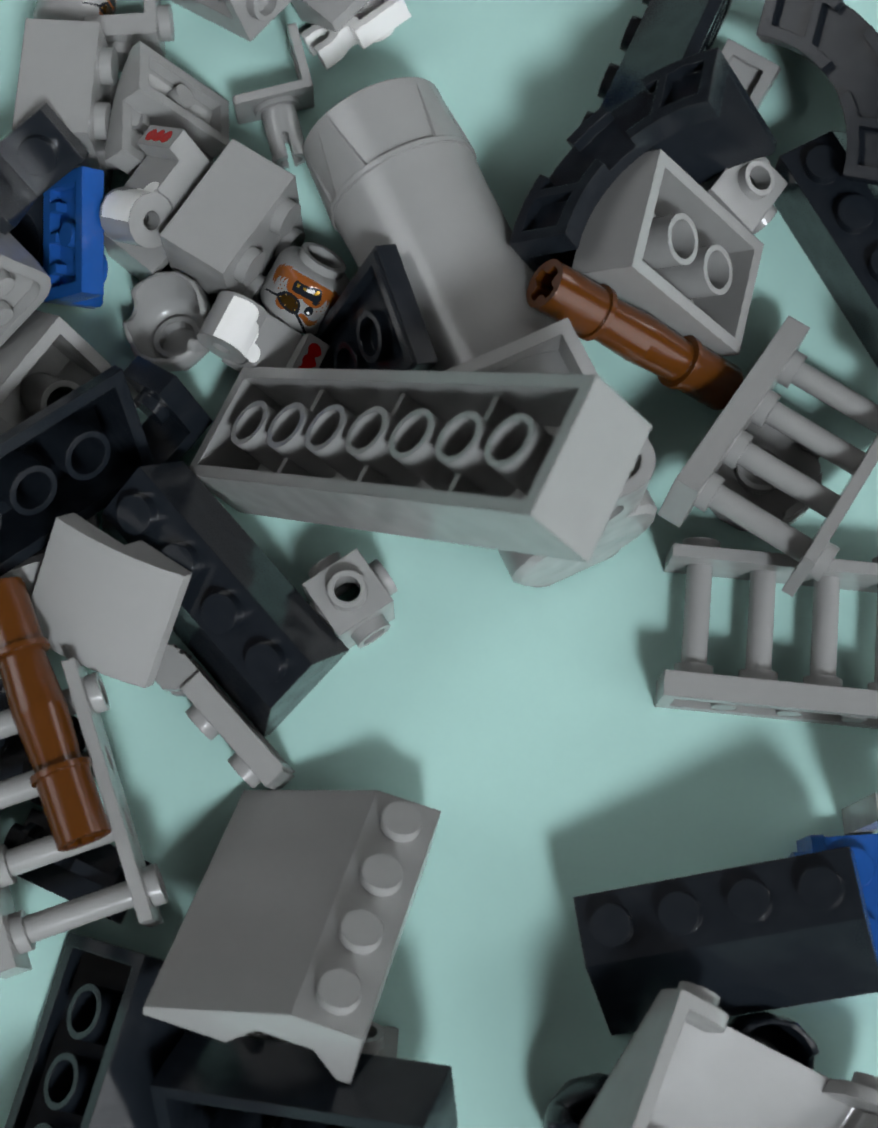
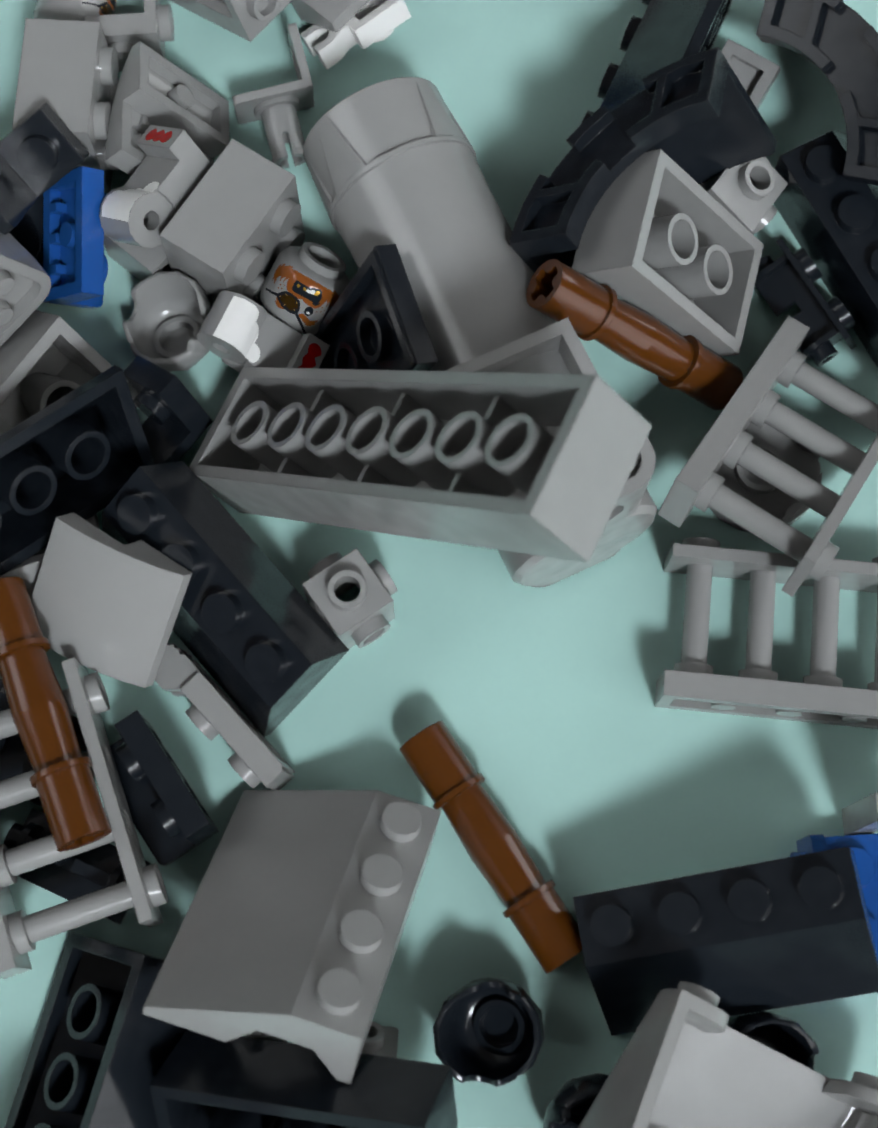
(158, 793): none -> black bracket
(489, 1032): none -> black hair
(493, 846): none -> reddish brown piece
(791, 282): none -> black hinge

